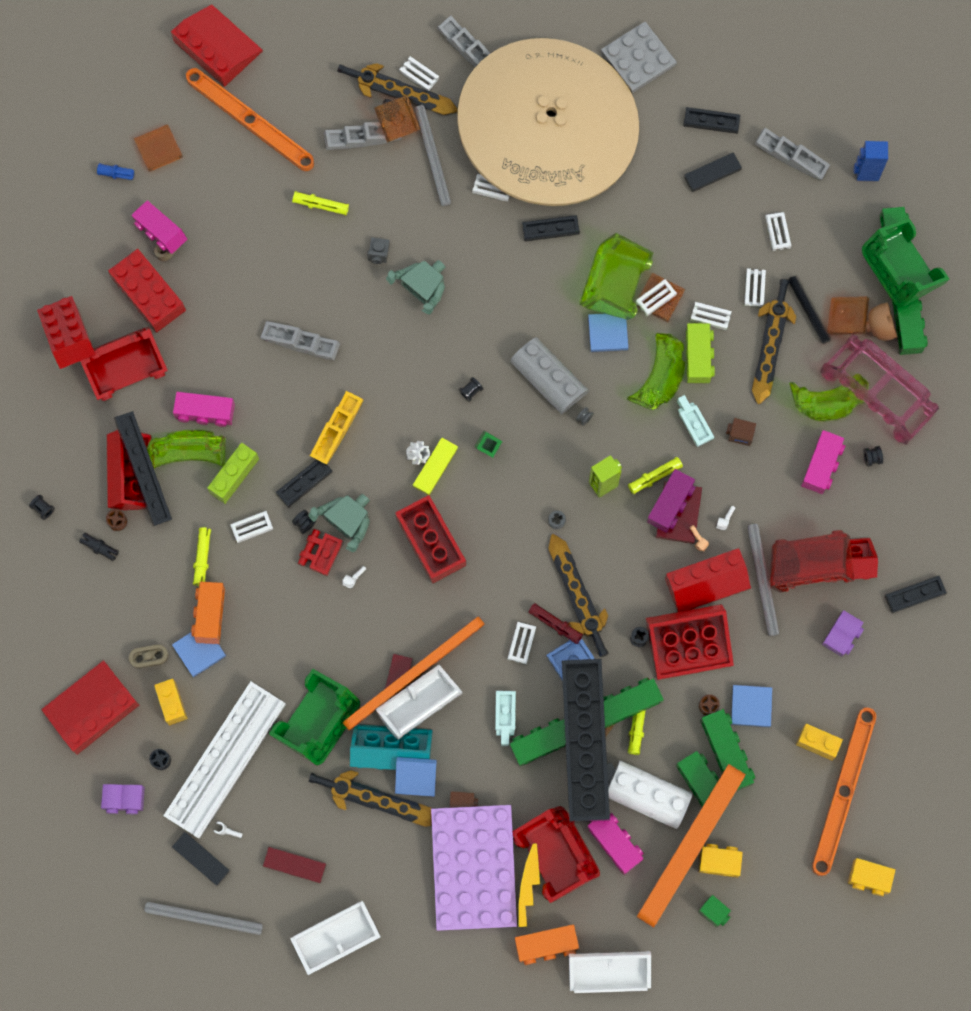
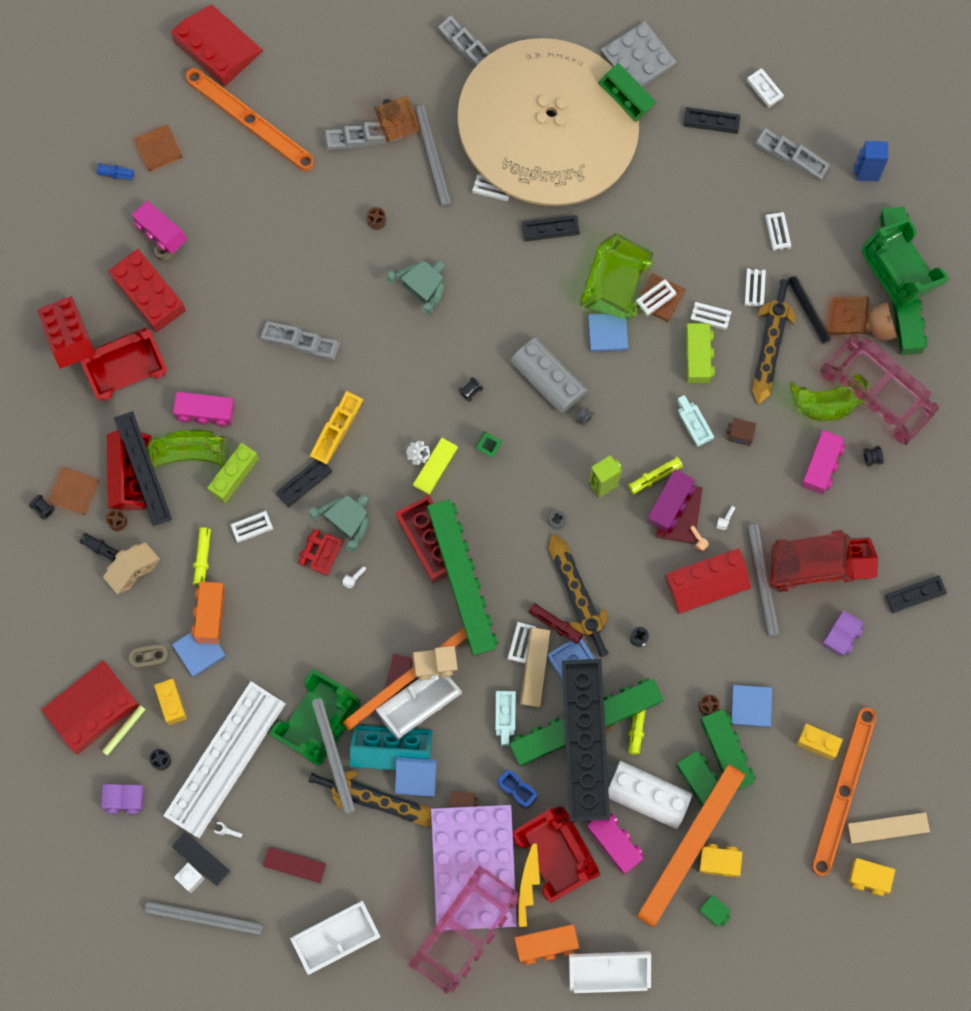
(73, 491): none -> clear orange tile
(123, 730): none -> yellowish green bar
(129, 566): none -> tan brick
(189, 878): none -> white brick
(303, 521): black wheel -> none
(321, 203): neon yellow pin -> none
(333, 756): none -> light grey axle
(371, 79): sword -> none
(376, 213): none -> reddish brown wheel
(378, 250): dark grey bracket -> none
(407, 65): white tile -> none
(434, 662): none -> tan brick
(448, 921): none -> clear pink windscreen
(461, 577): none -> green brick
(512, 785): none -> blue brick
(535, 667): none -> tan tile
(627, 92): none -> green brick
(665, 375): clear neon green windscreen -> none
(690, 641): red slope -> none
(712, 172): black tile -> none
(765, 88): none -> white plate
(888, 828): none -> tan tile

